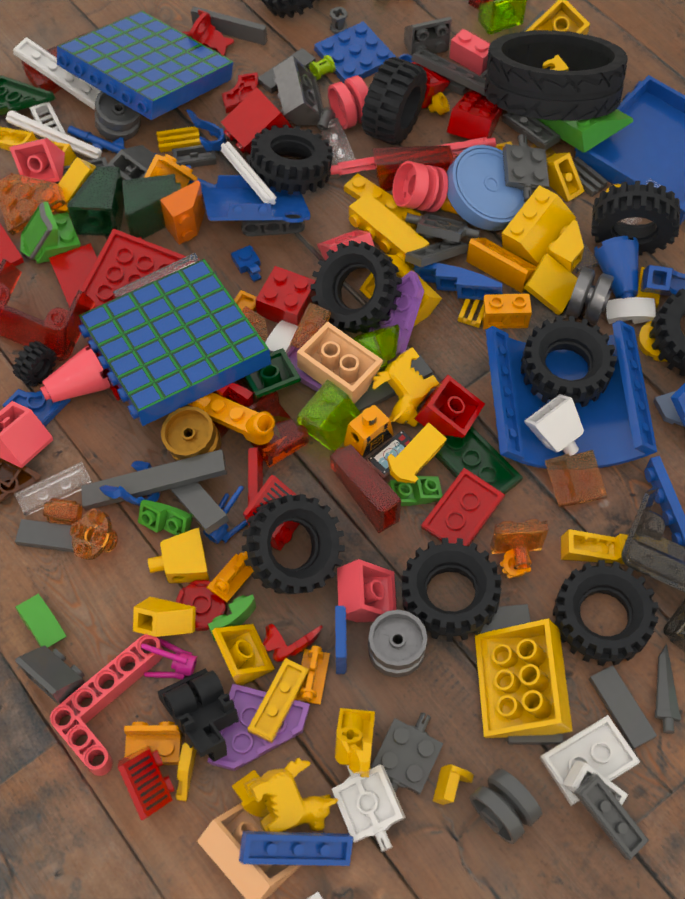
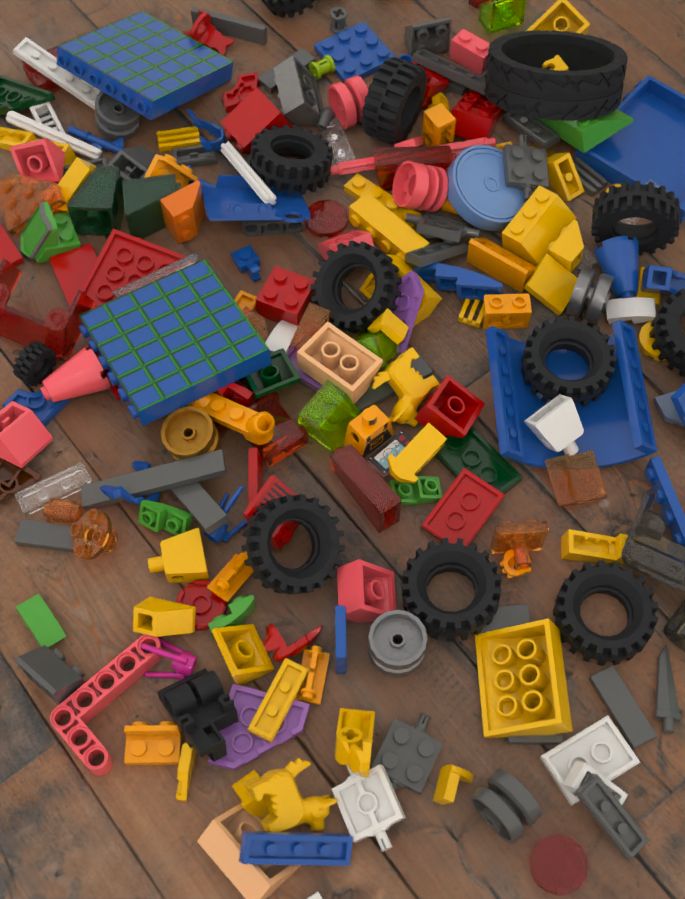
(145, 781): red slope -> none
(327, 218): none -> clear red tile
(389, 325): none -> yellow tile
(411, 142): none -> coral tile
(438, 126): none -> light orange brick
(559, 865): none -> clear red tile

